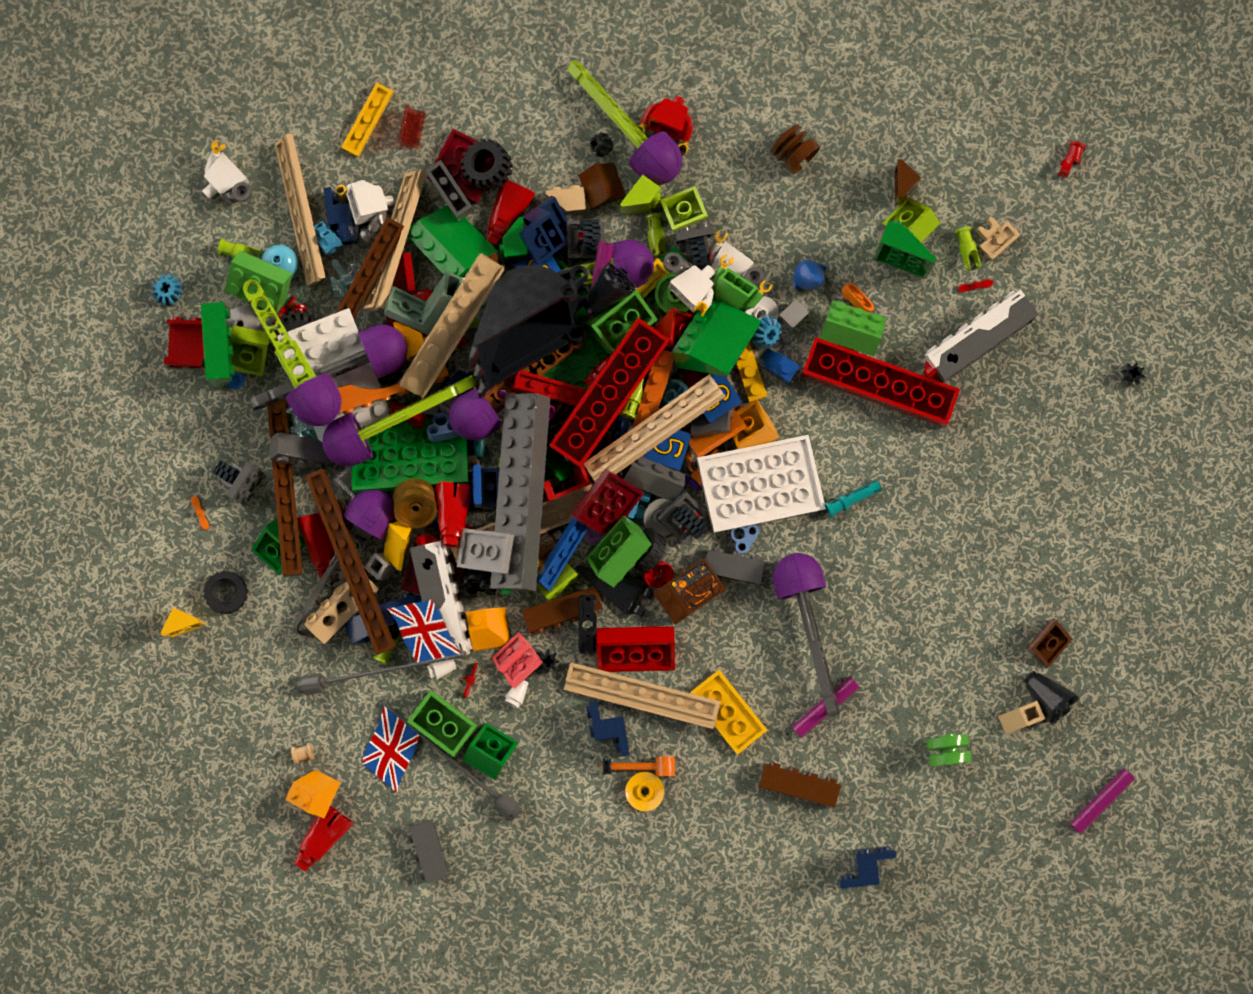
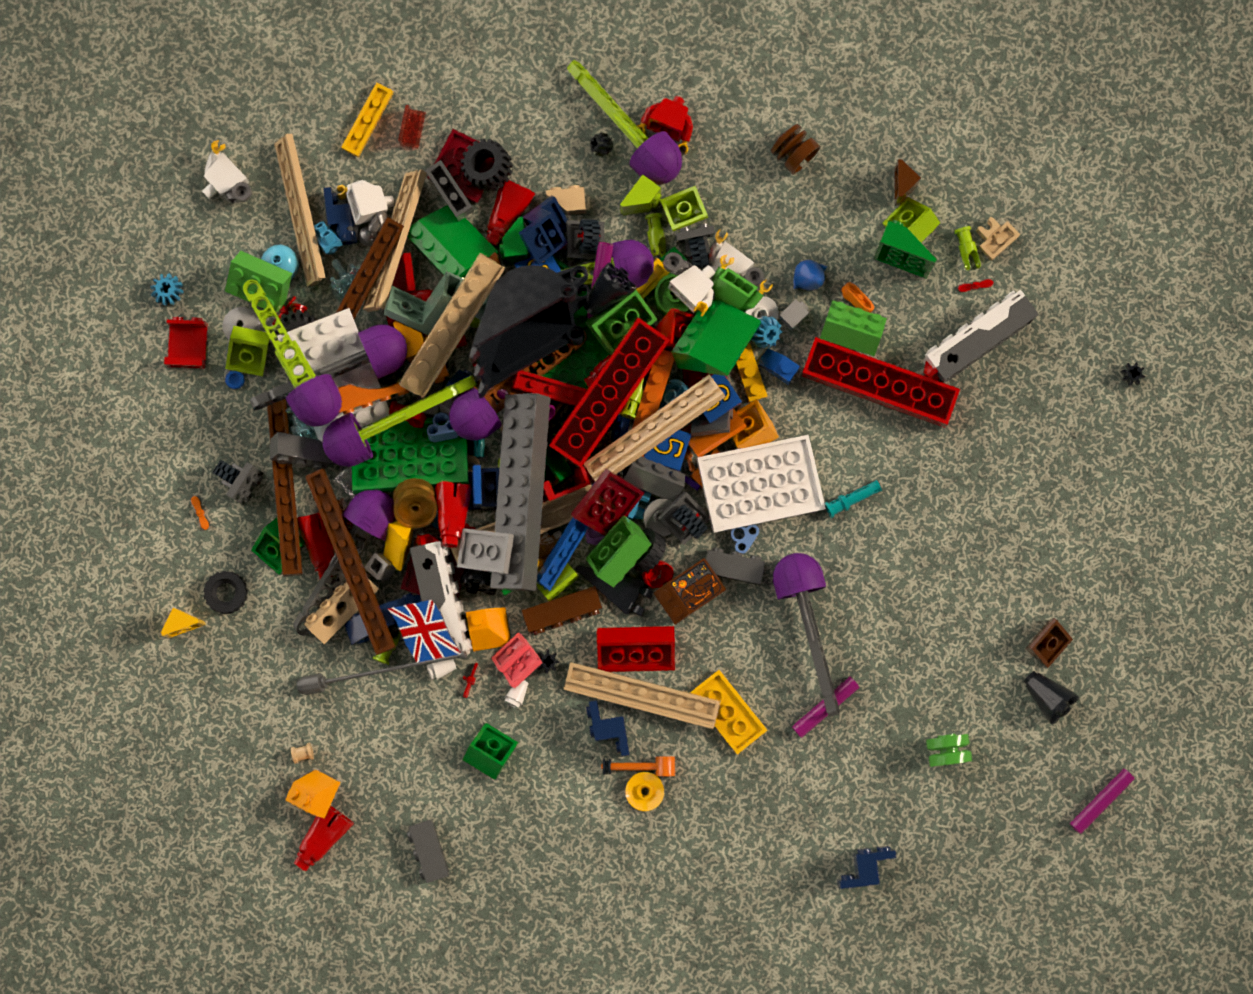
(216, 344): green slope -> none
(233, 249): lime piece -> none
(394, 748): flag -> none
(442, 723): bright green brick -> none
(586, 636): black piece -> none
(601, 185): reddish brown slope -> none
(800, 785): reddish brown brick -> none
(1021, 717): tan slope -> none
(1073, 157): red connector -> none

